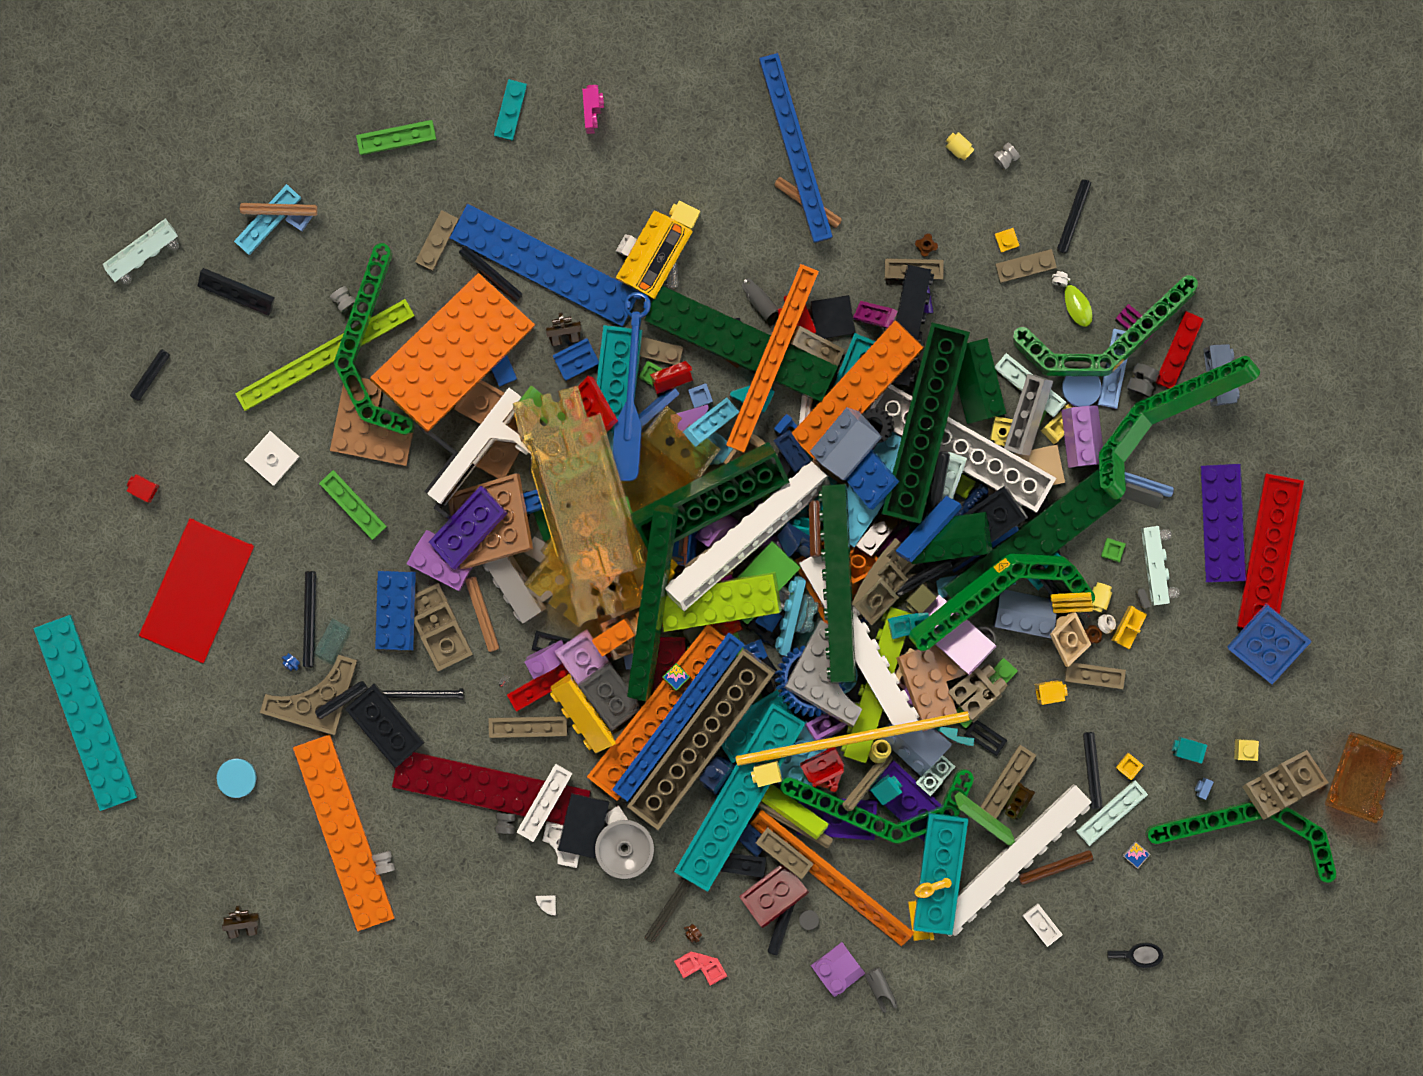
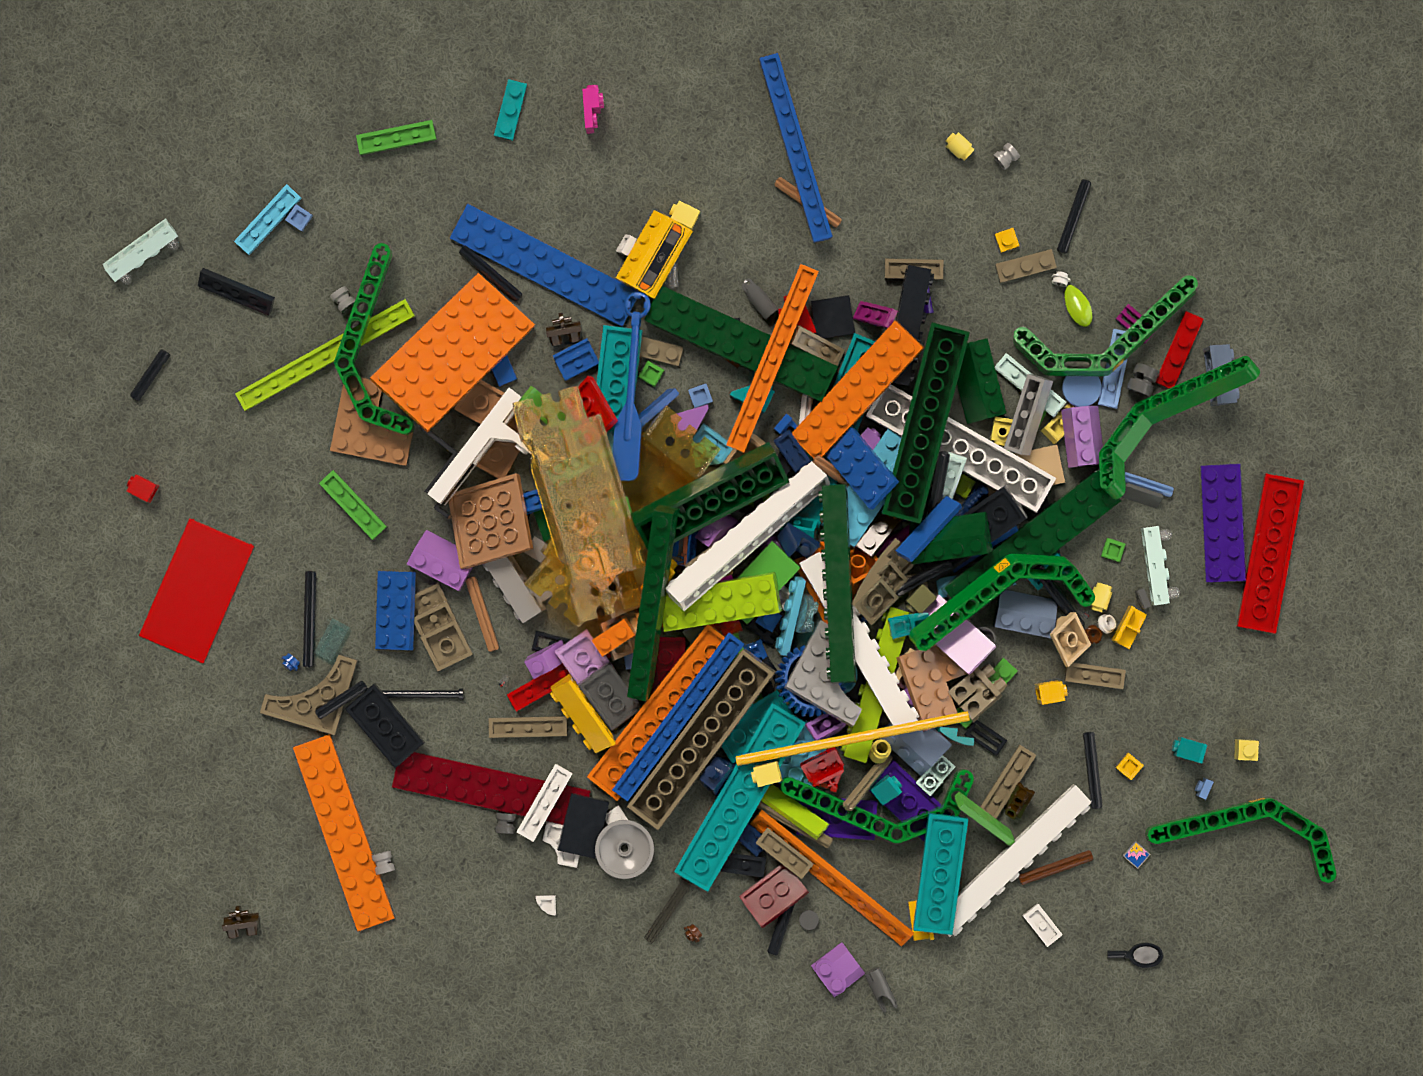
(85, 712): teal plate -> none
(236, 778): medium azure tile -> none
(272, 458): white plate -> none
(278, 209): medium nougat axle -> none
(437, 240): dark tan plate -> none
(468, 527): dark purple plate -> none
(671, 377): red panel -> none
(676, 676): tile -> none
(709, 965): coral tile -> none
(710, 422): medium azure plate -> none
(815, 528): reddish brown axle -> none
(846, 443): sand blue slope -> none
(886, 421): black tyre -> none
(921, 245): reddish brown plate -> none
(927, 889): yellow piece -> none
(1070, 604): yellow tile -> none
(1112, 812): light aqua tile -> none
(1269, 644): blue plate -> none
(1285, 784): dark tan slope -> none
(1362, 777): clear orange windscreen -> none

